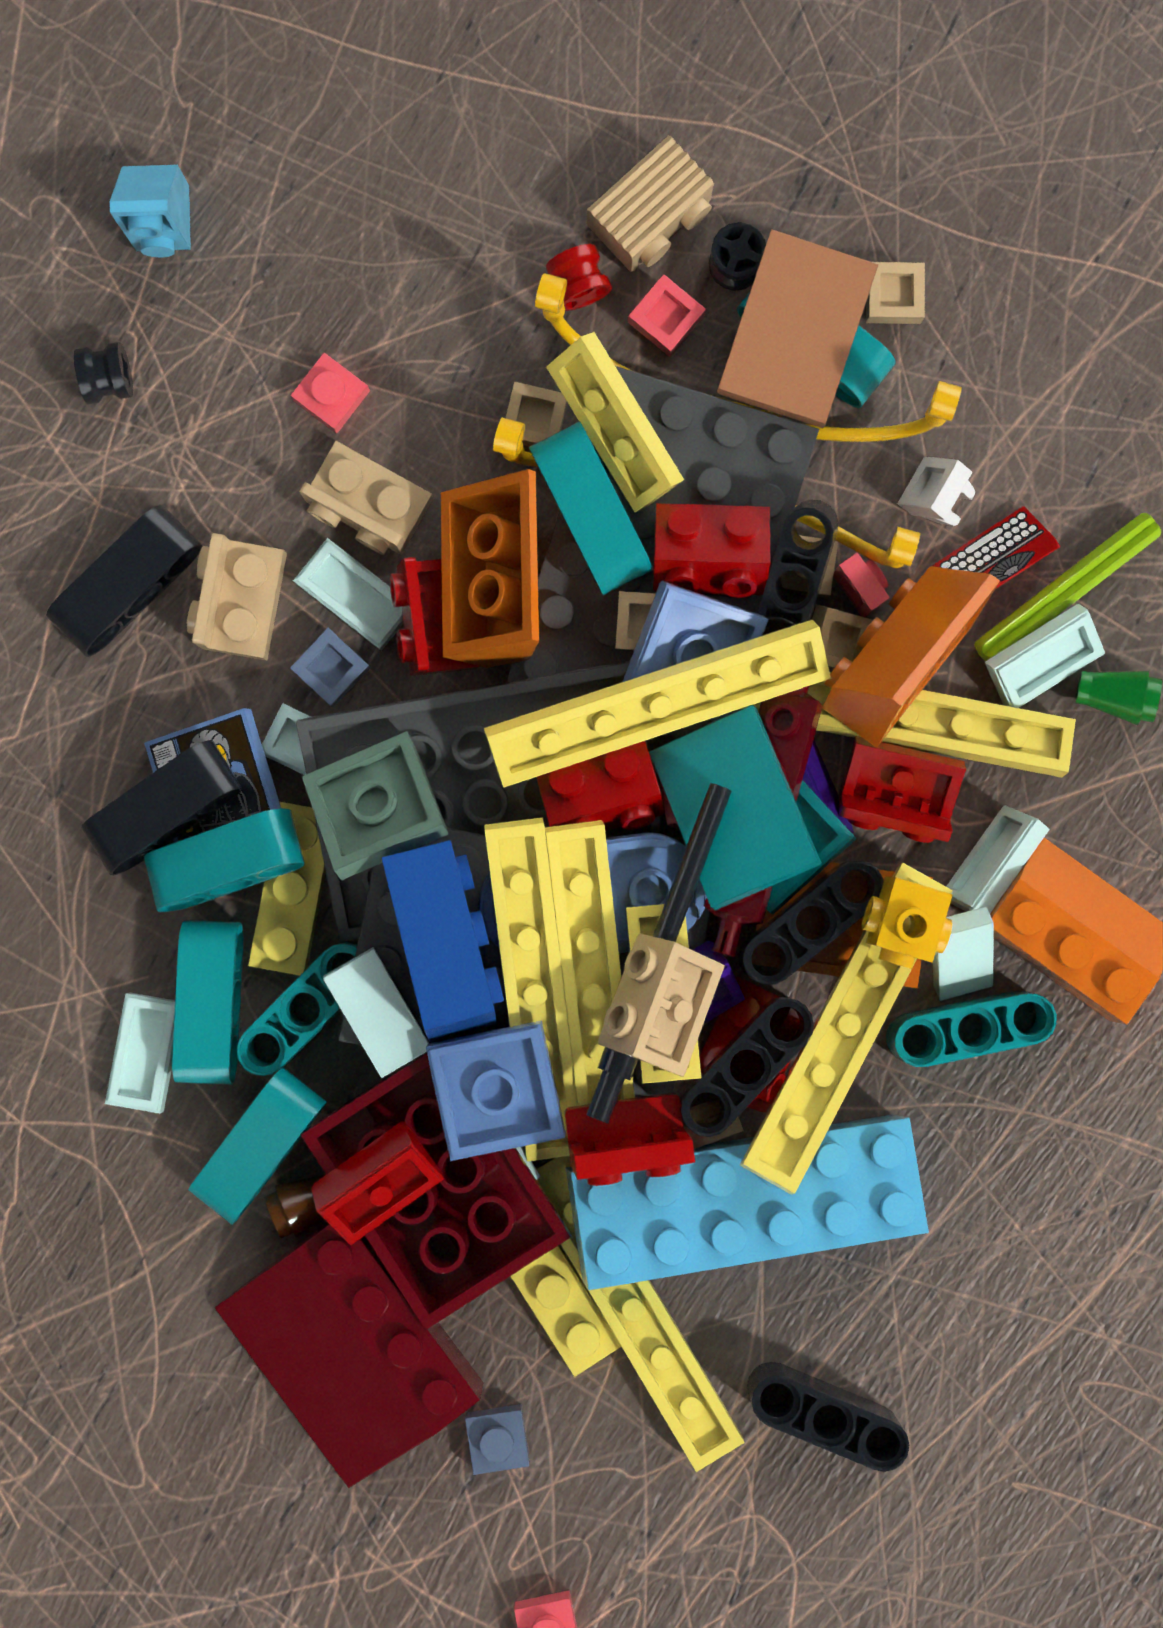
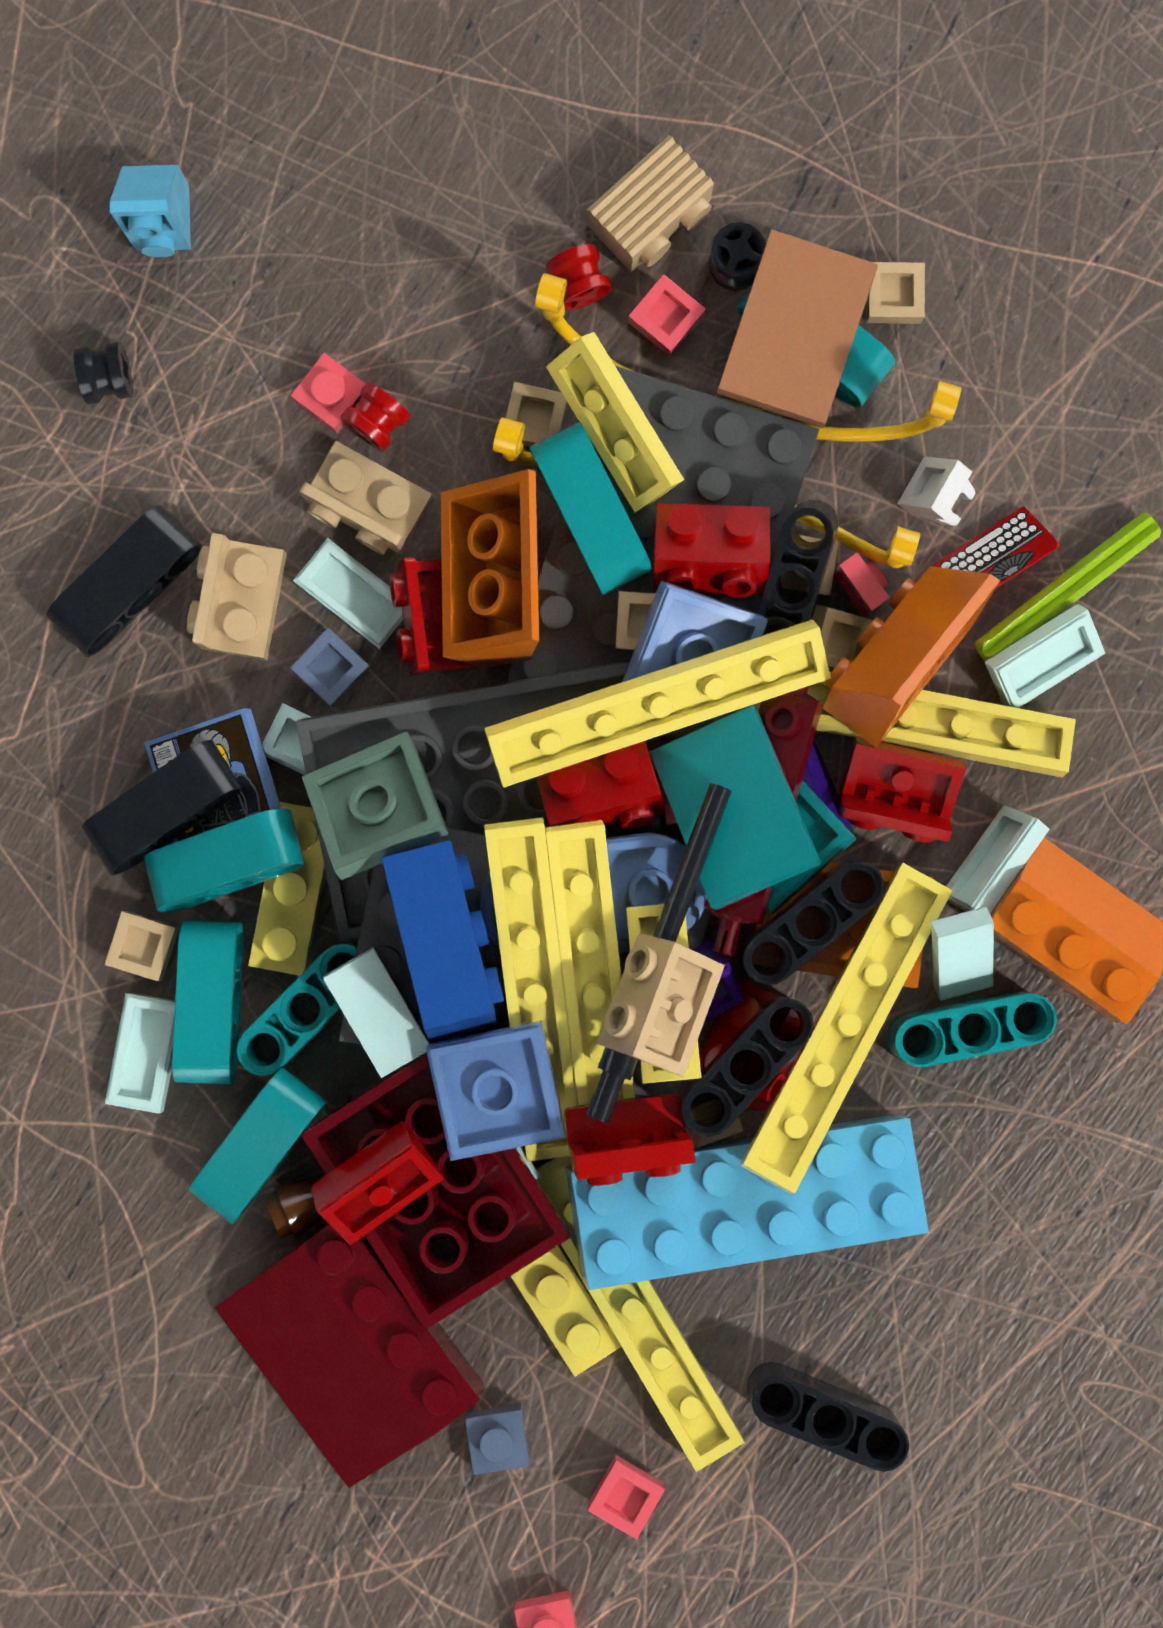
(142, 946): none -> tan plate
(375, 416): none -> red wheel
(626, 1496): none -> coral plate
(928, 927): yellow brick -> none
(1121, 694): green cone -> none

